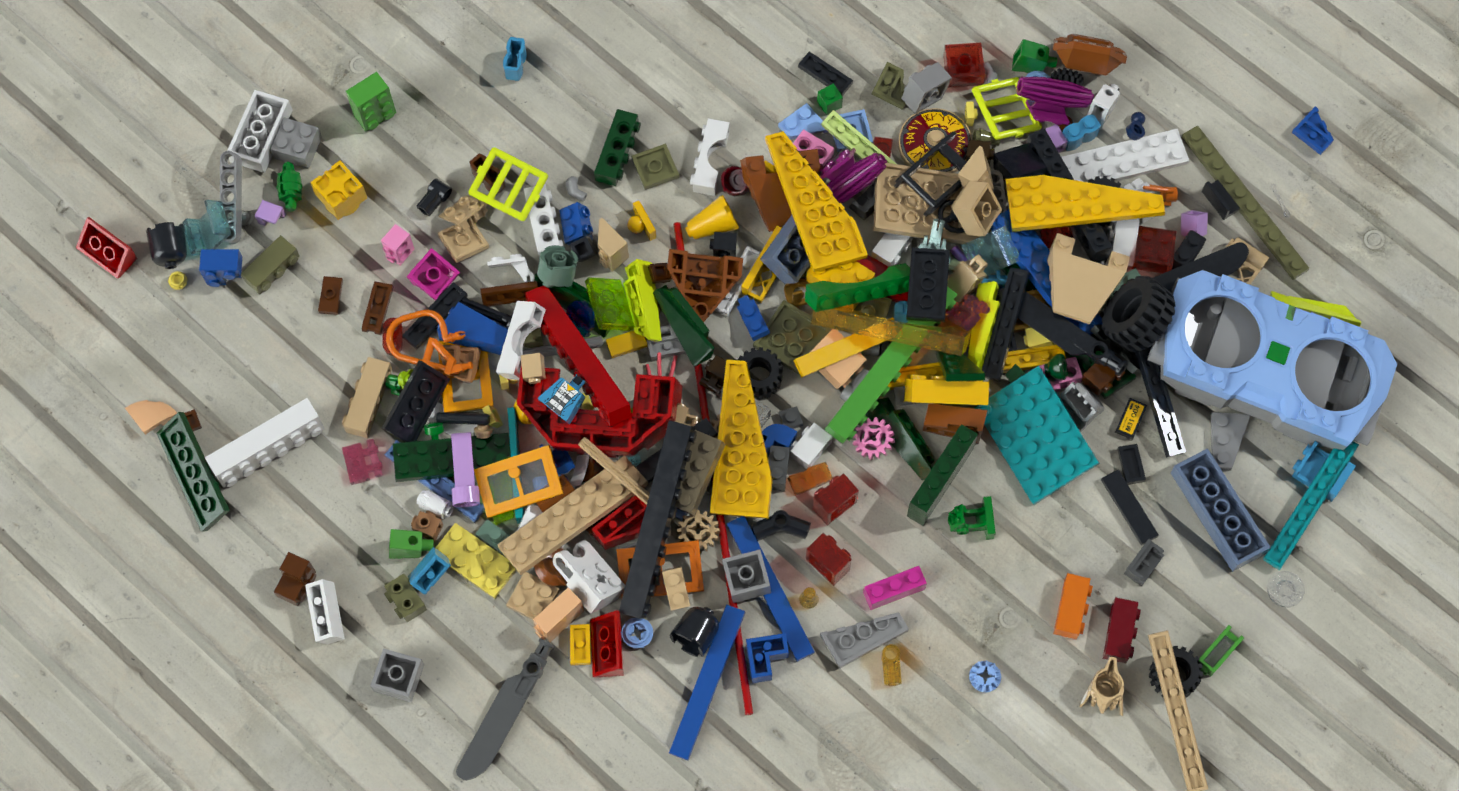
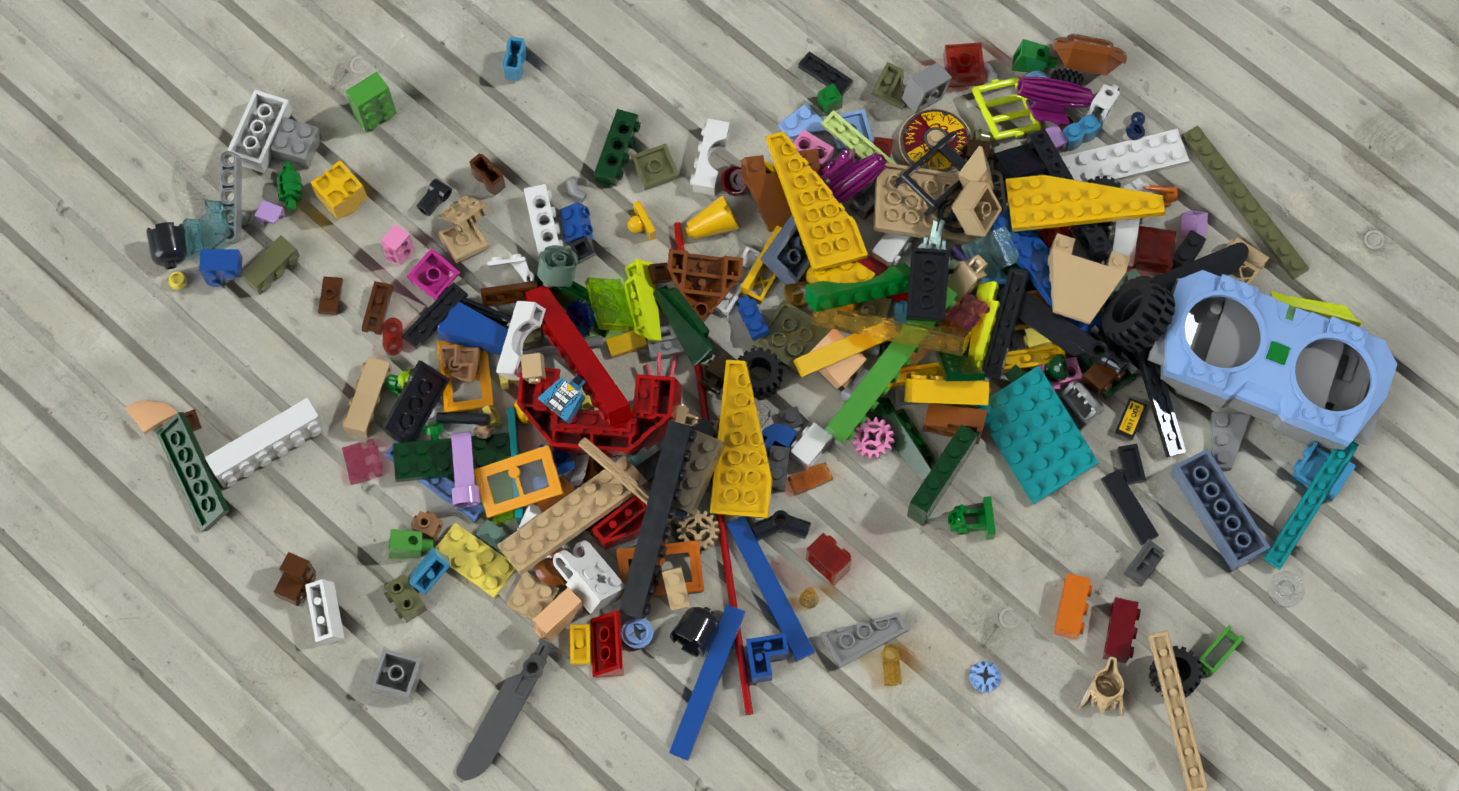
(105, 248): red slope -> none
(434, 503): white head -> none
(451, 367): orange piece -> none
(506, 207): neon yellow bar -> none
(611, 246): tan slope -> none
(724, 244): black brick -> none
(746, 576): light grey brick -> none
(835, 498): clear red brick -> none
(894, 587): dark pink brick -> none
(970, 113): light yellow plate -> none
(1220, 199): black panel -> none
(1314, 132): blue wing -> none

